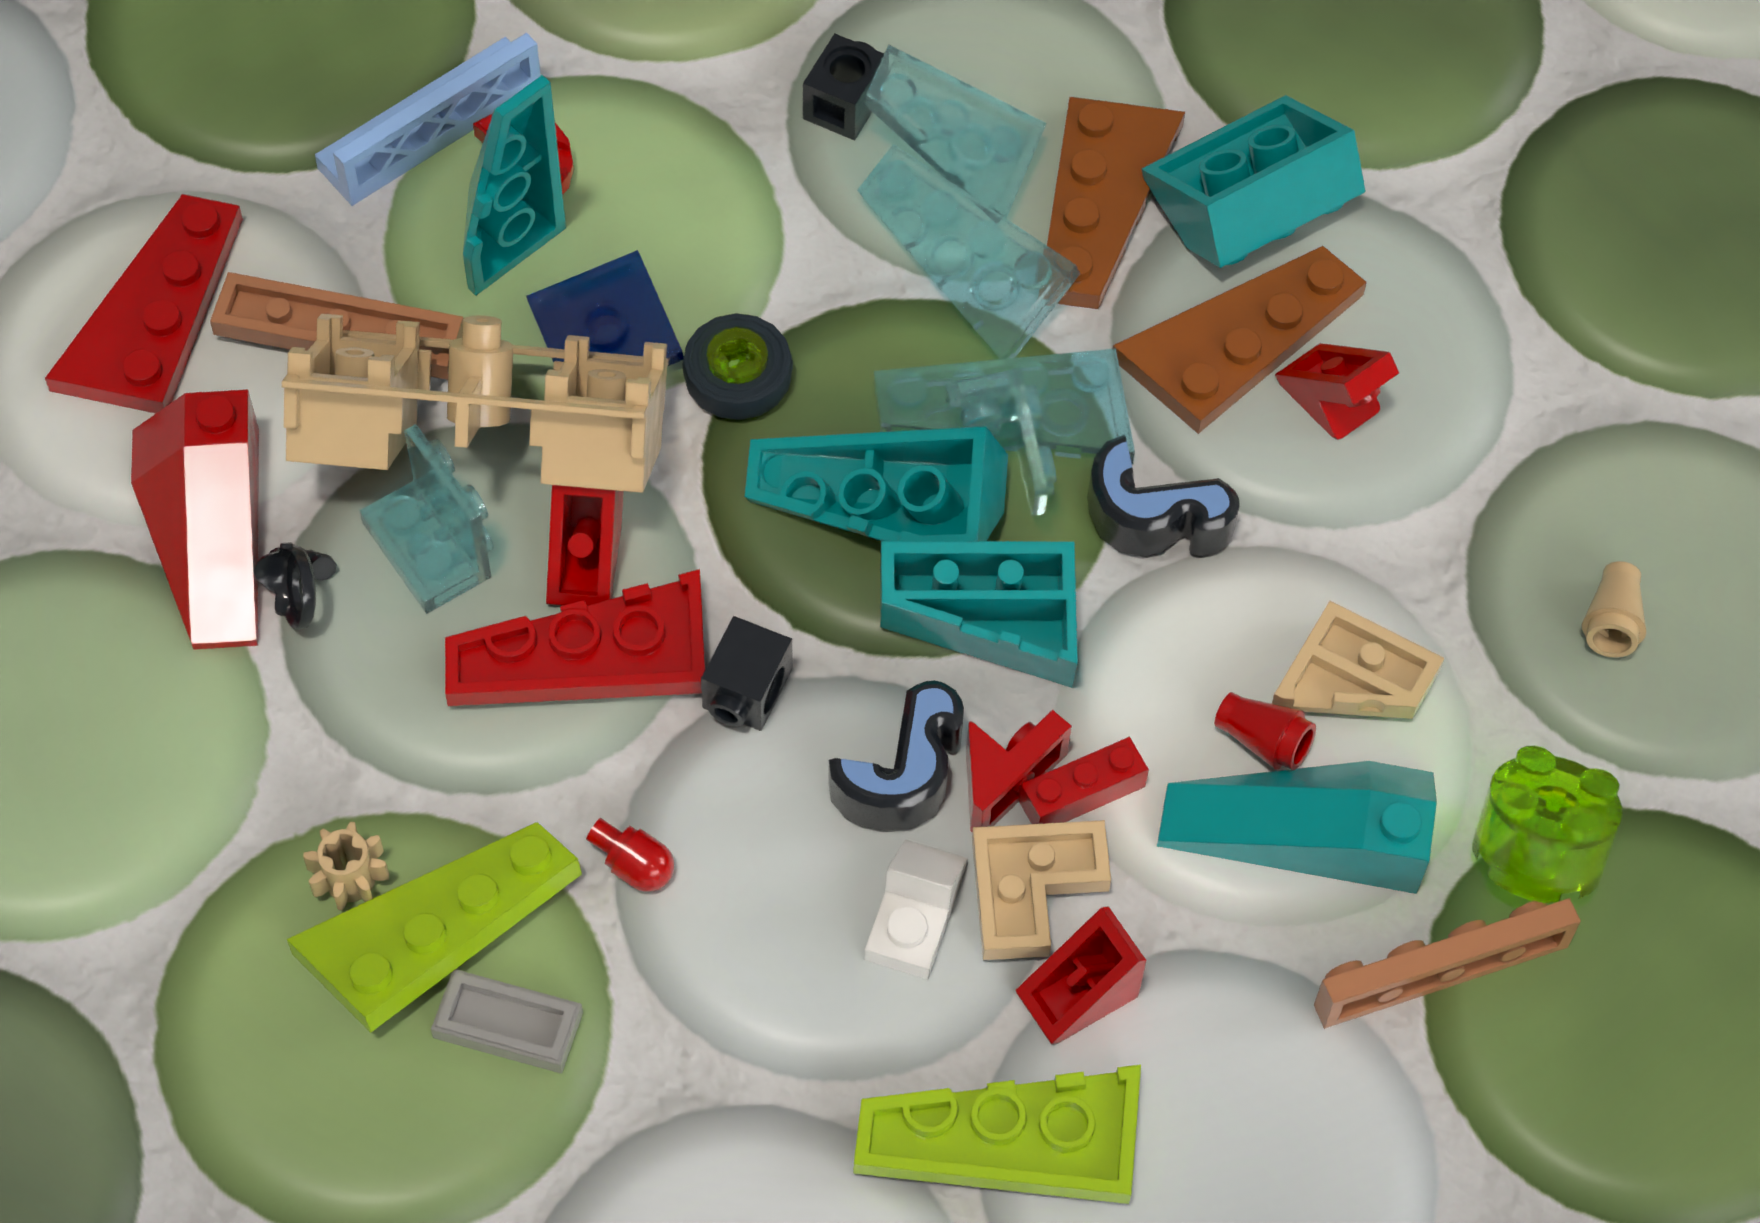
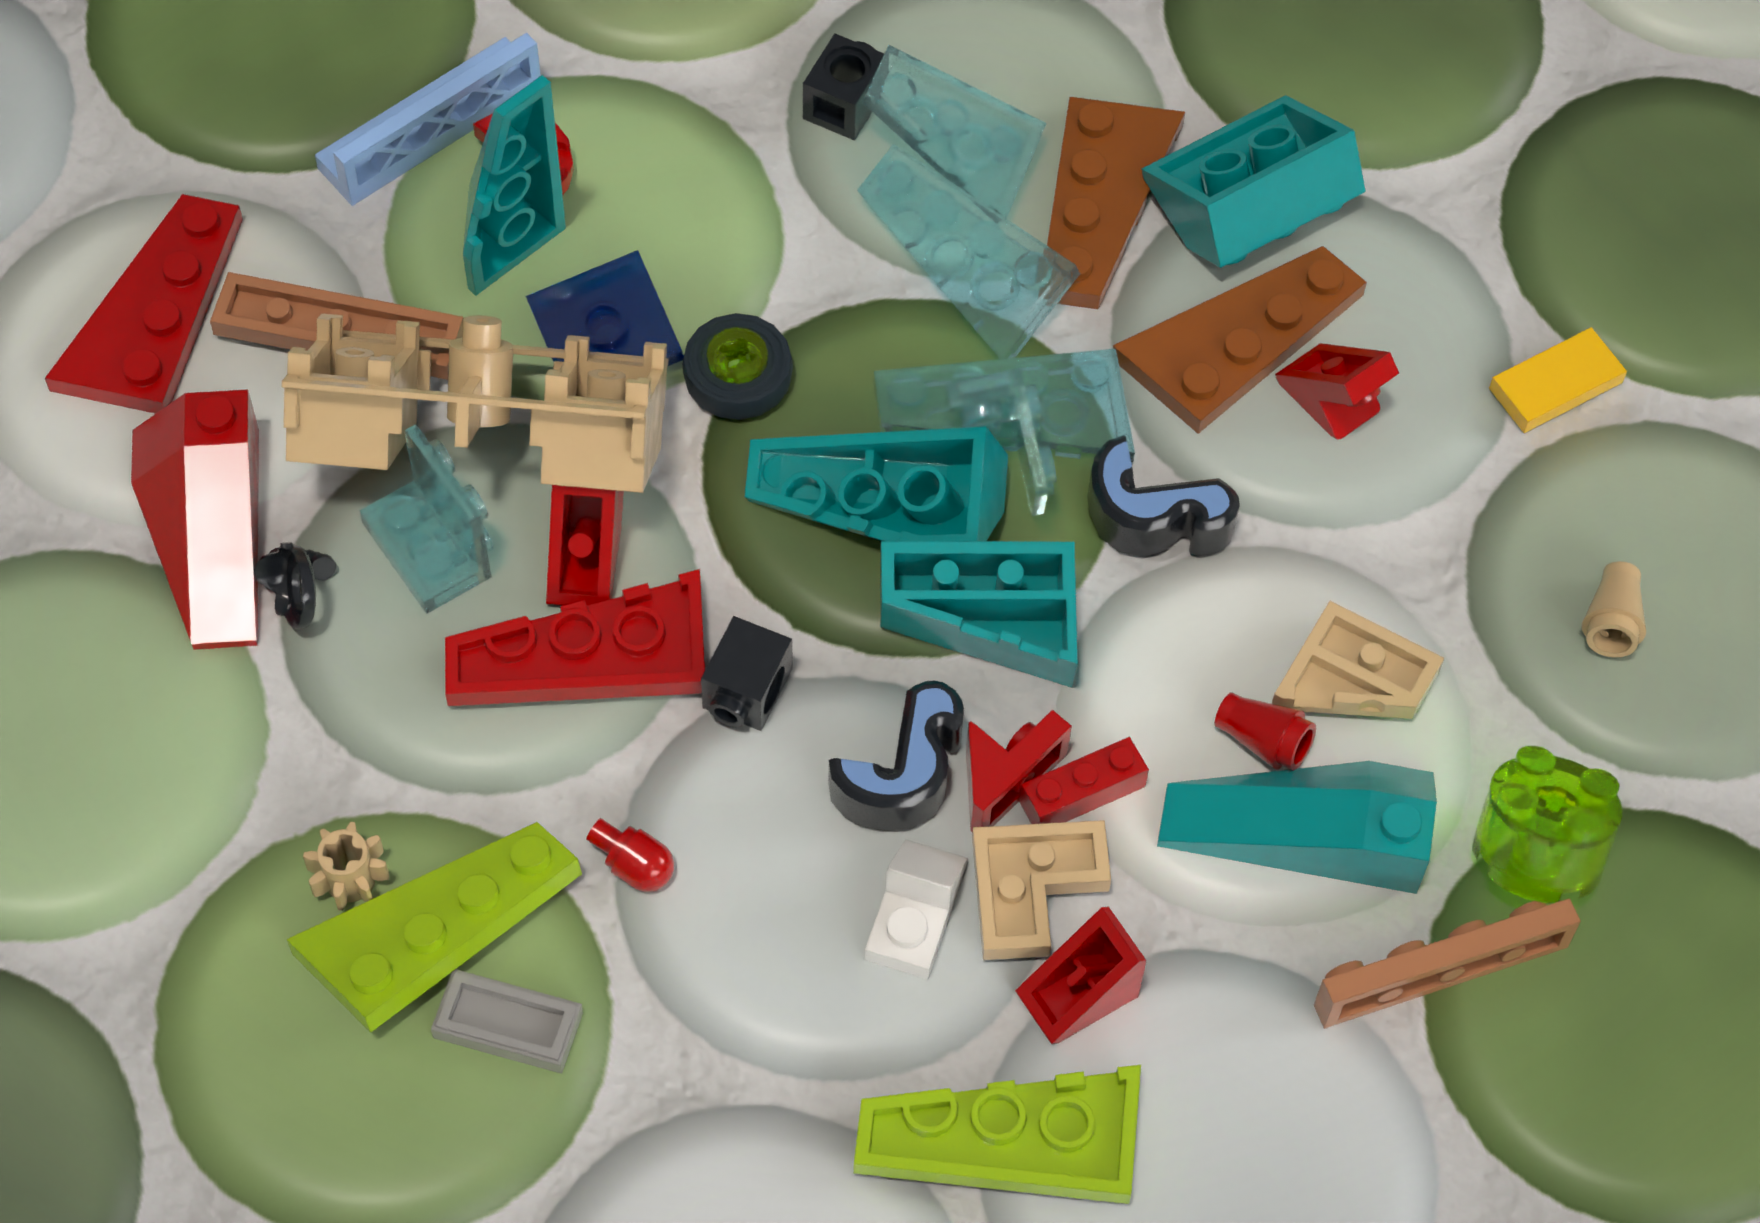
(1557, 380): none -> yellow tile

